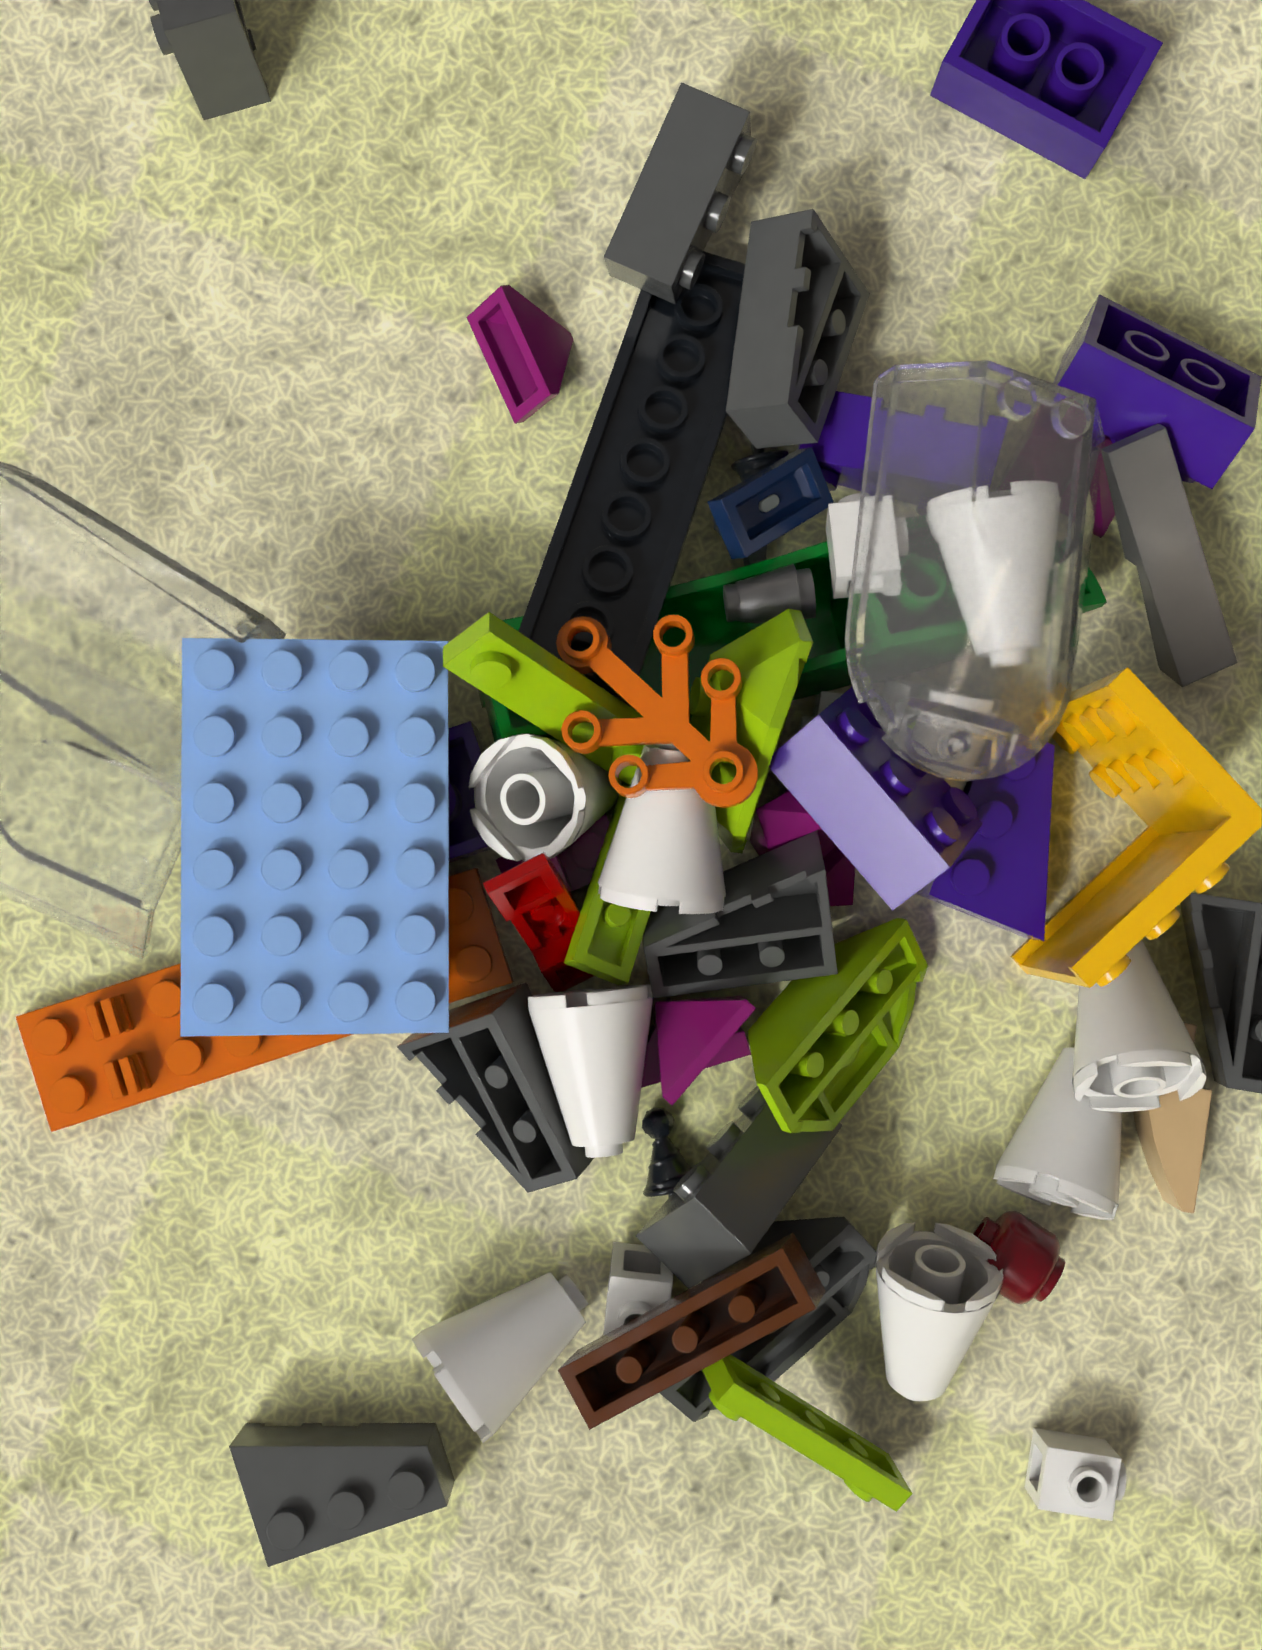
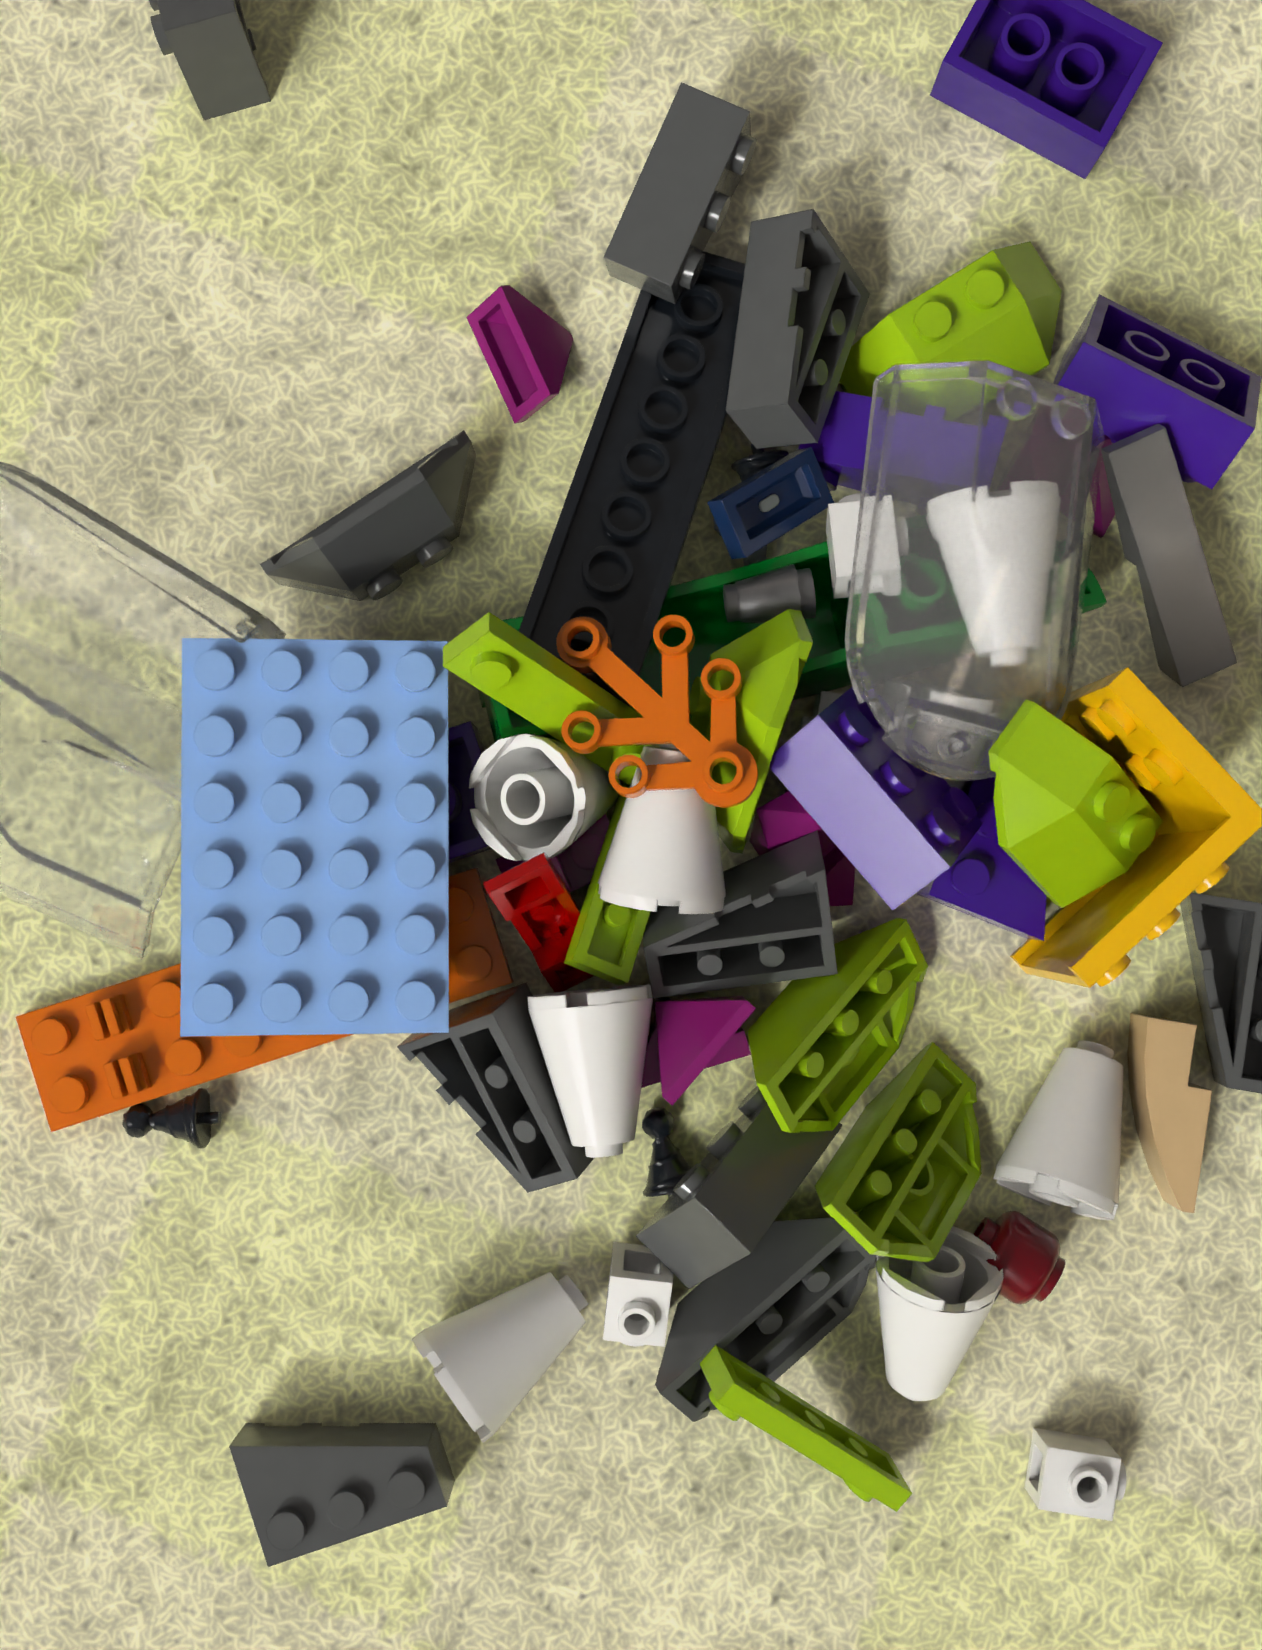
(184, 1119): none -> black piece
(384, 531): none -> dark grey wedge
(692, 1331): reddish brown brick -> none
(907, 1161): none -> lime wedge
(989, 310): none -> lime wedge
(1065, 806): none -> lime wedge
(1133, 1042): white cone -> none

